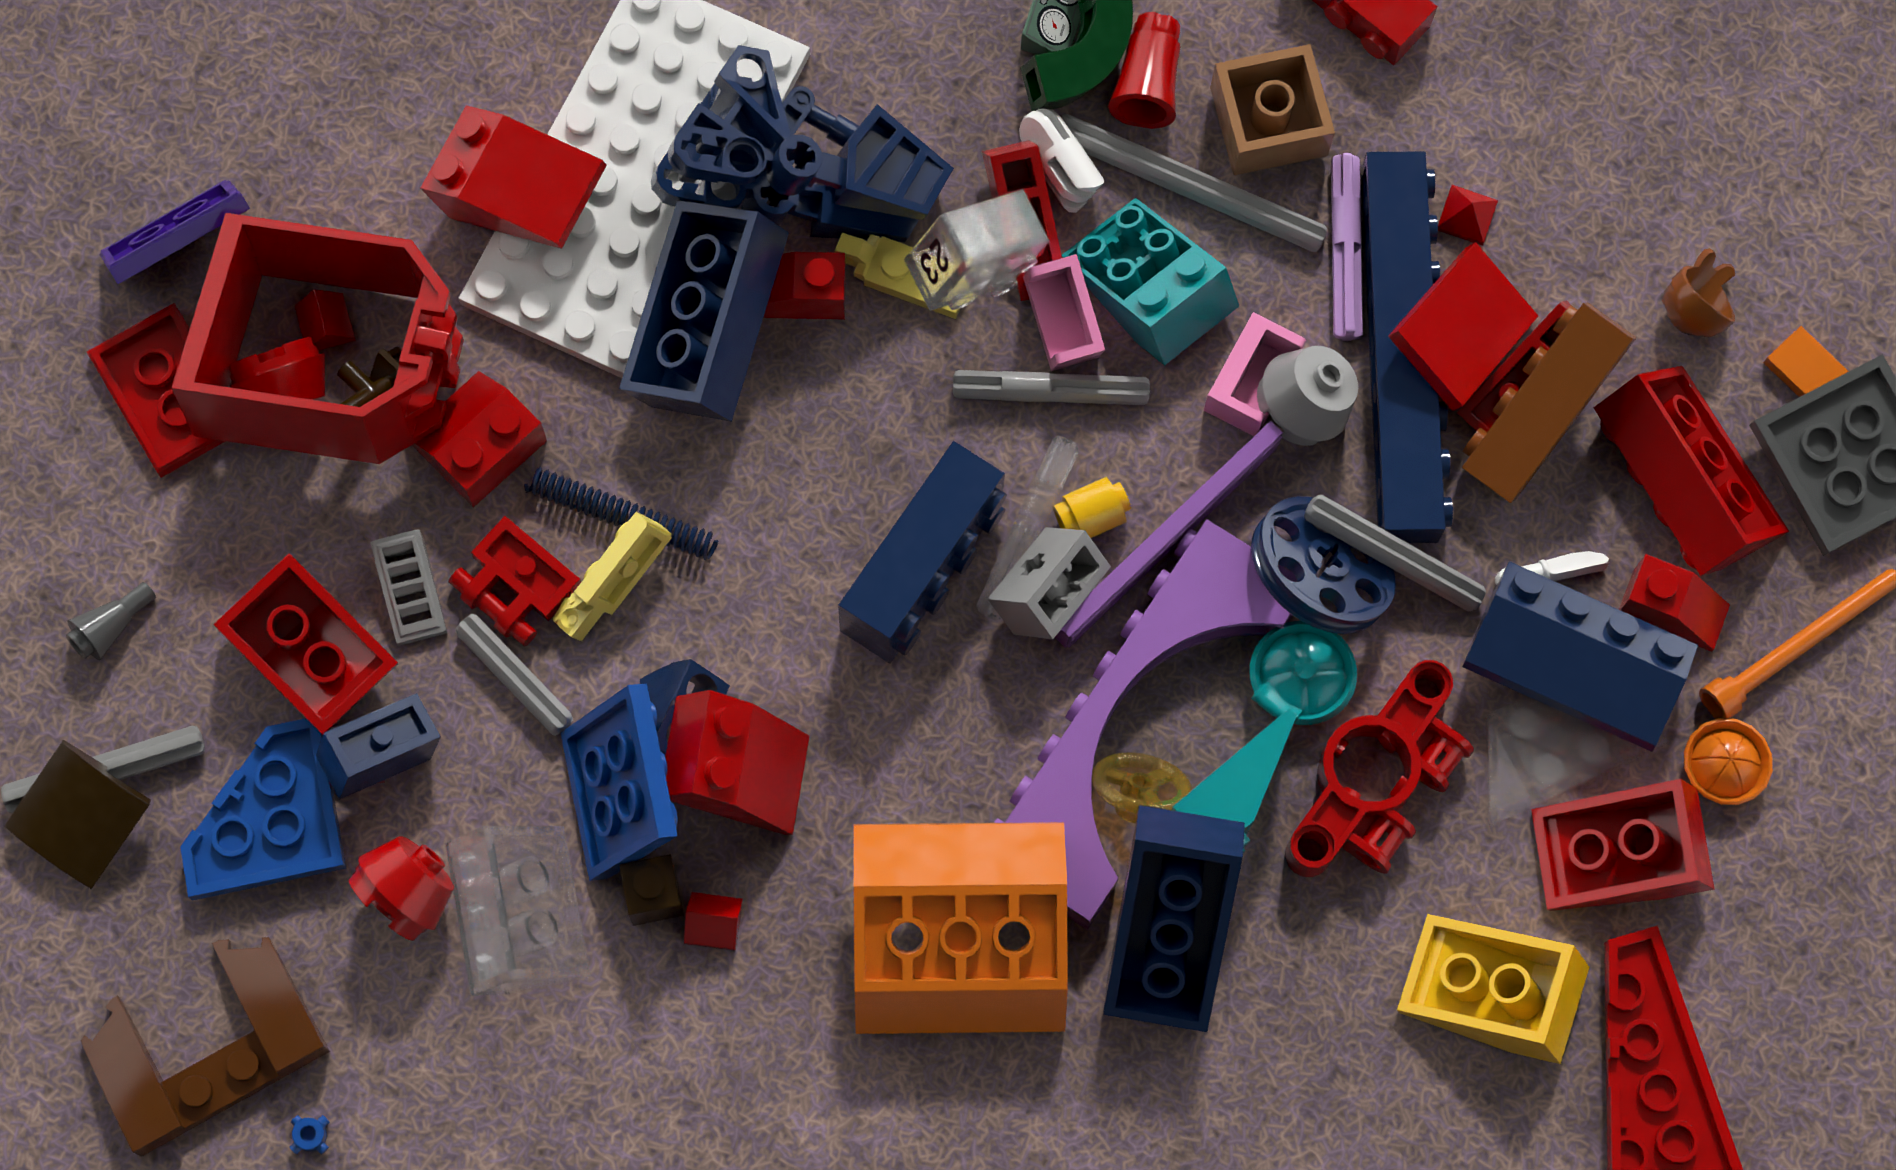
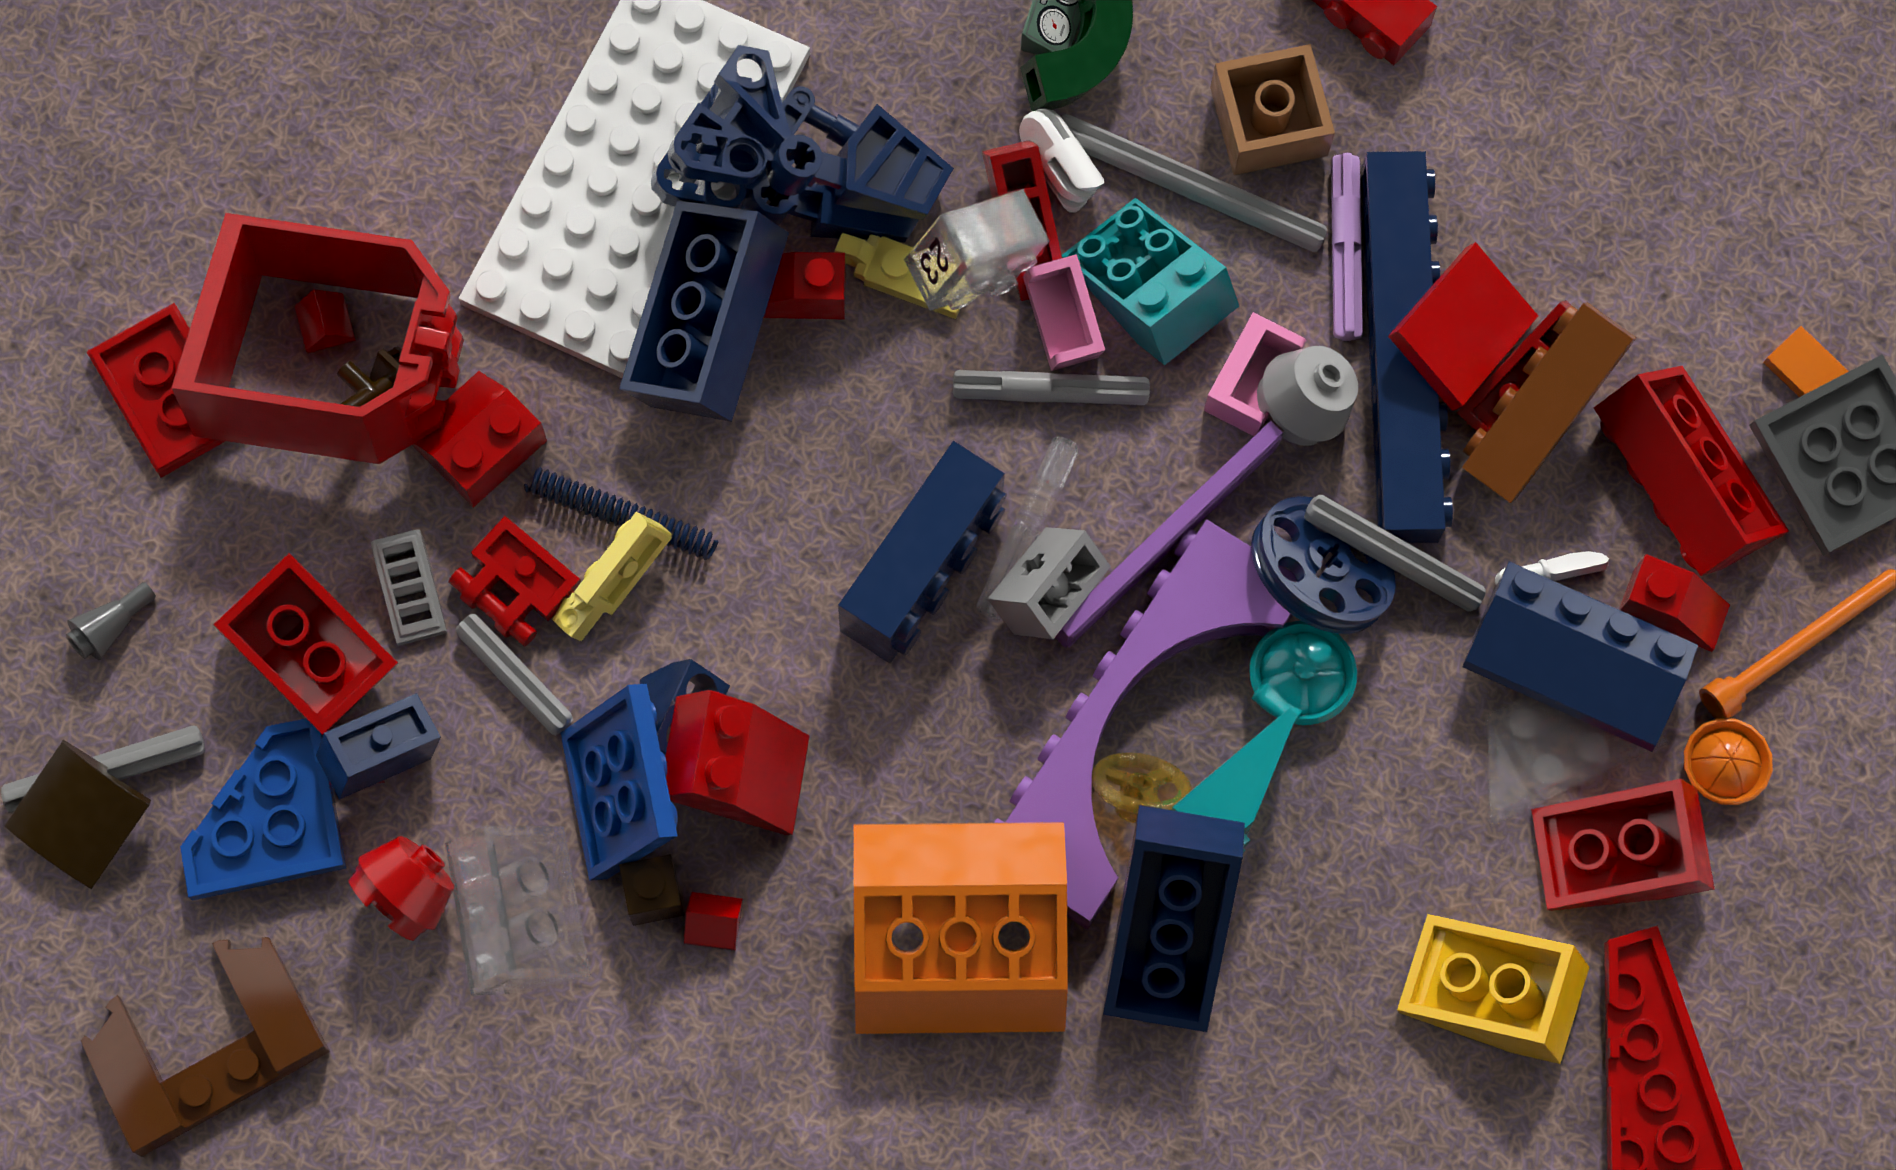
(172, 231): dark purple tile -> none
(289, 370): red cone -> none
(309, 1134): blue piece -> none
(511, 178): red slope -> none
(1093, 508): yellow brick -> none
(1148, 74): red plant -> none
(1403, 726): red piece -> none
(1467, 215): red slope -> none
(1697, 300): dark orange piece -> none

